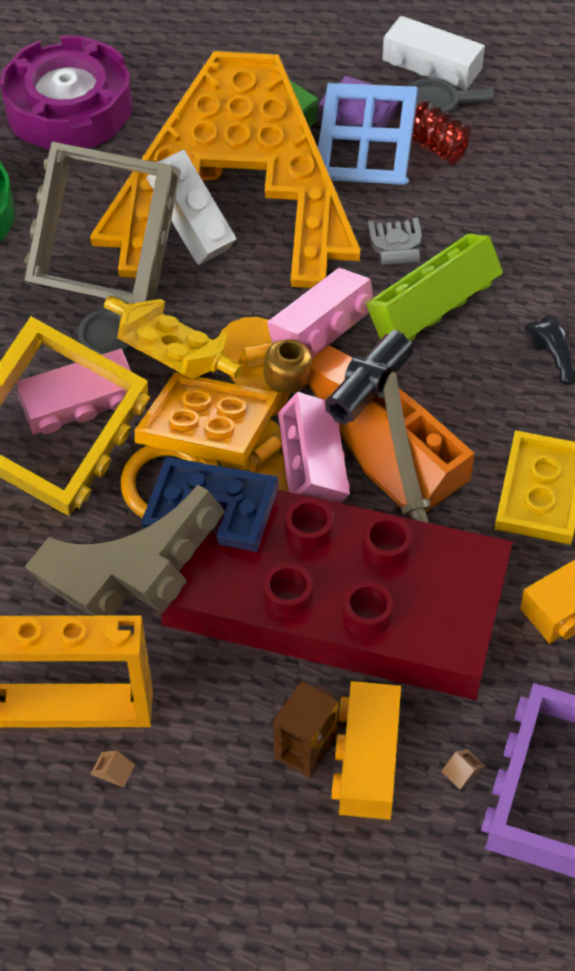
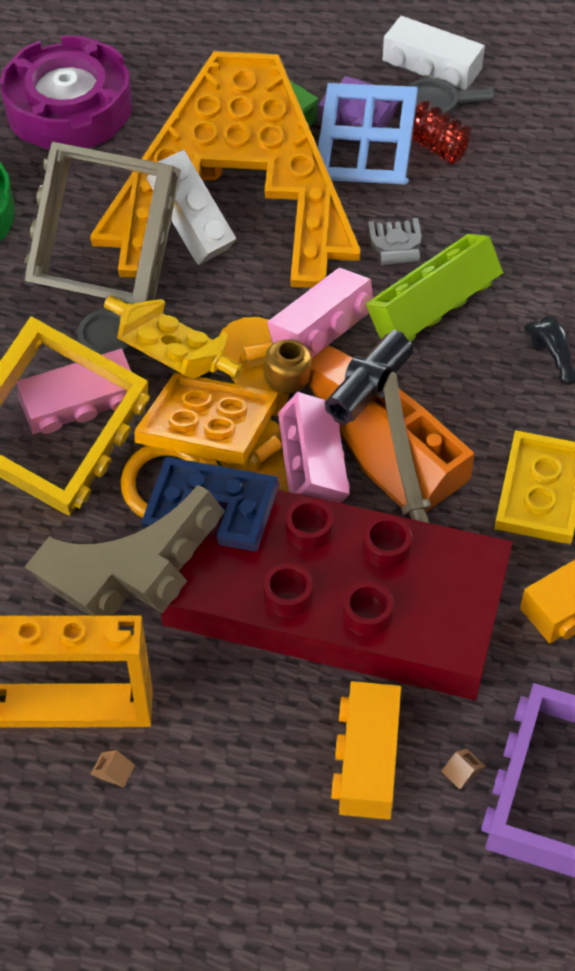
(305, 728): reddish brown brick -> none

